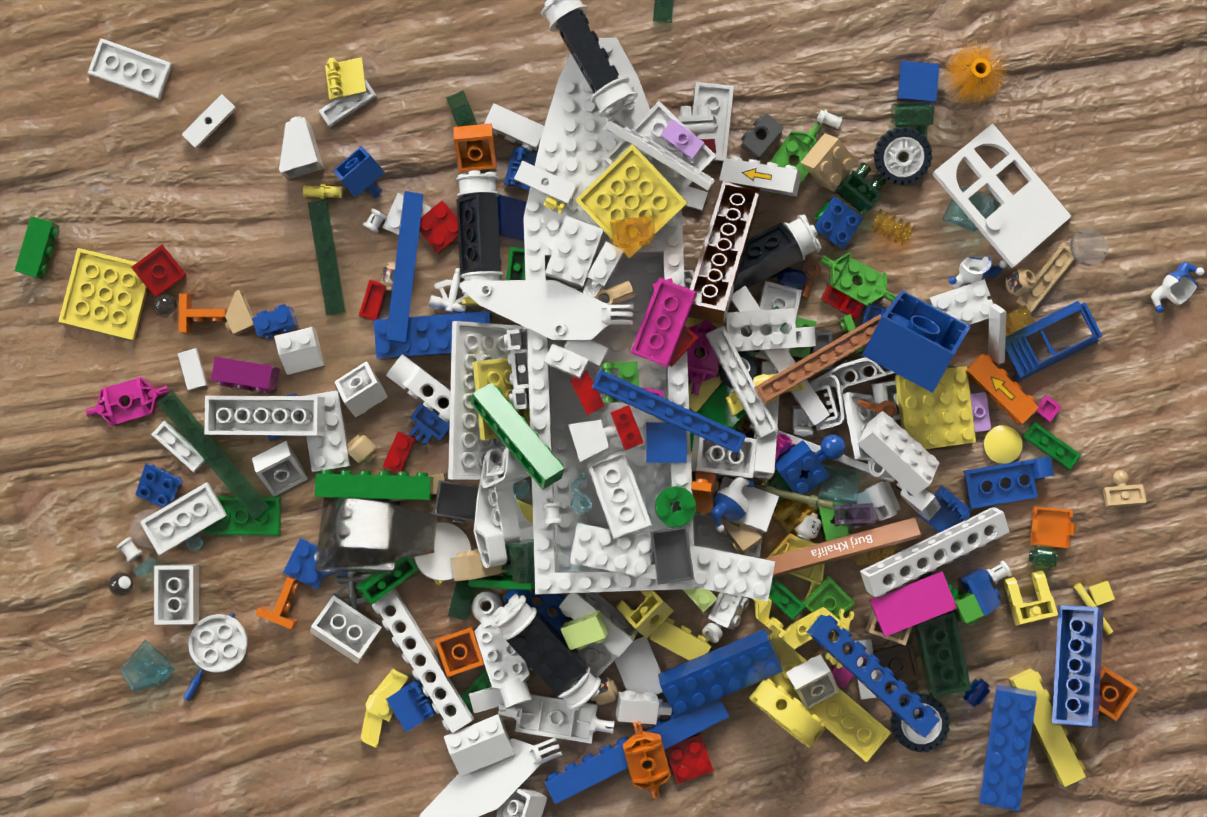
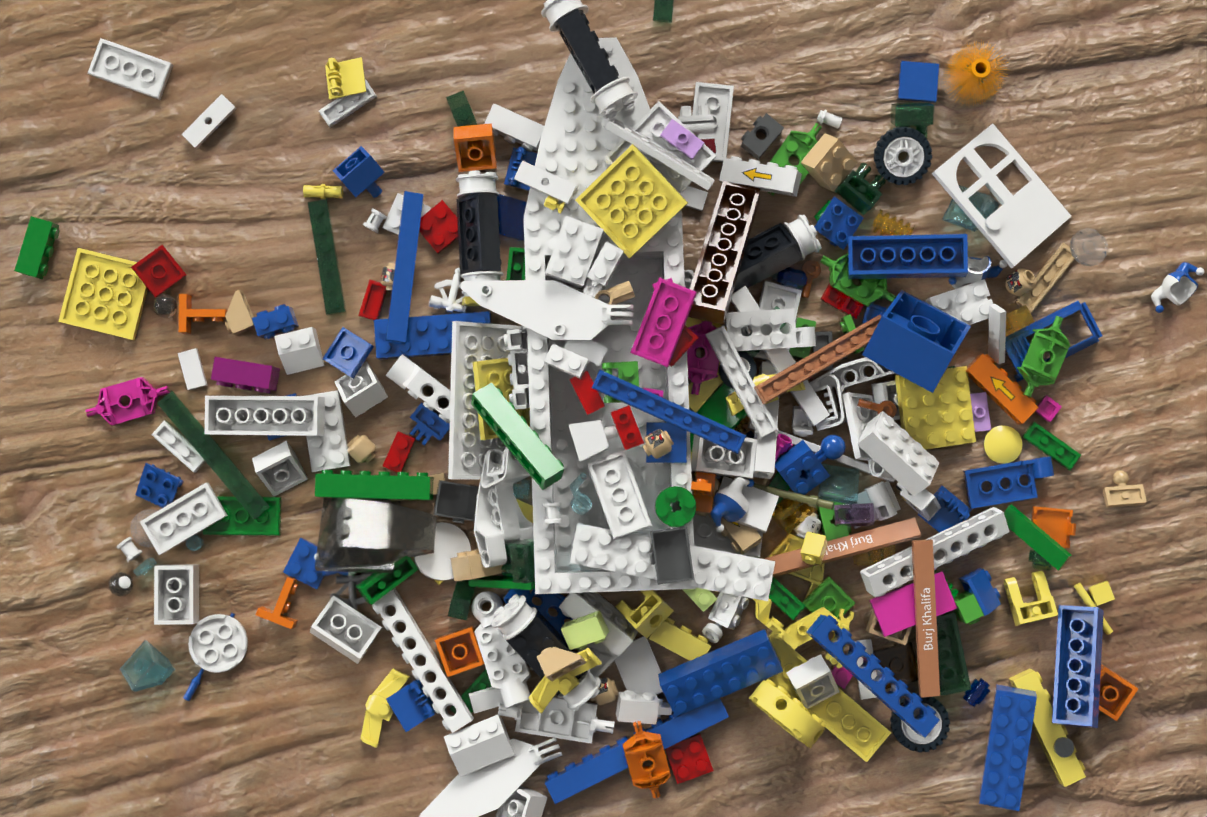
(299, 149): white slope -> none
(348, 352): none -> tile
(547, 689): none -> light yellow plate
(558, 662): none -> tan slope
(621, 228): clear yellow brick -> none
(658, 443): none -> tan head
(813, 548): none -> light yellow brick
(907, 256): none -> blue brick
(925, 618): none -> nougat tile
(999, 572): white bush -> none
(1034, 367): none -> bright green plate
(1036, 538): none -> green tile
(1063, 747): none -> dark grey piece

